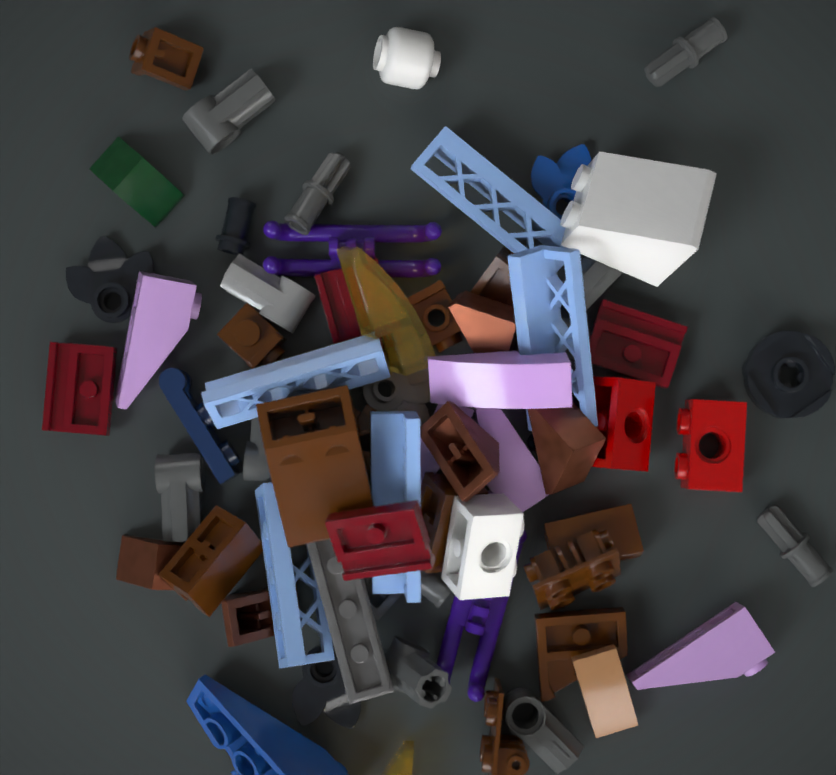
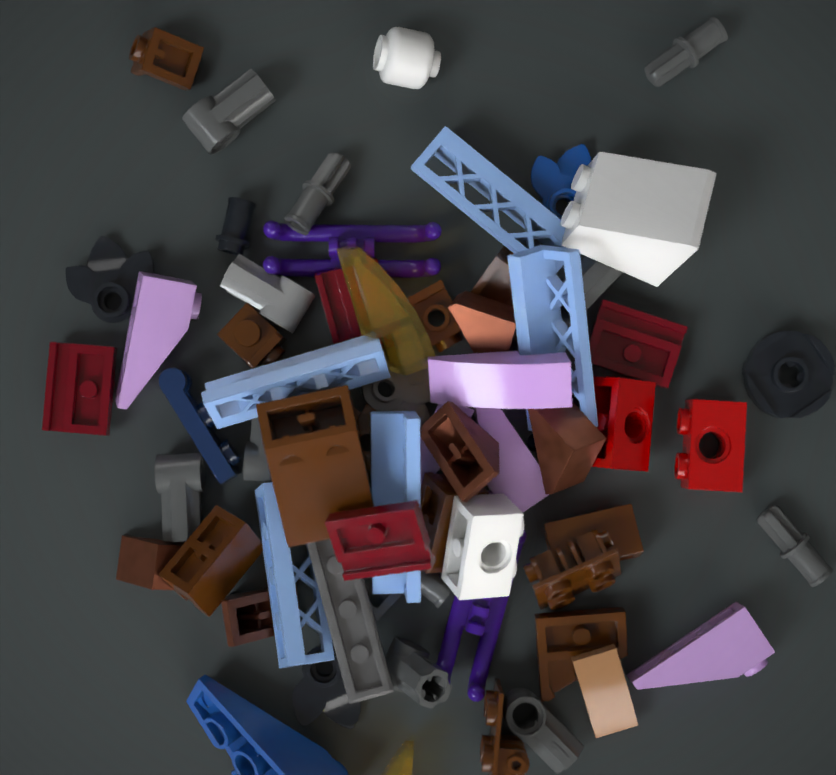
(136, 182): dark green slope -> none

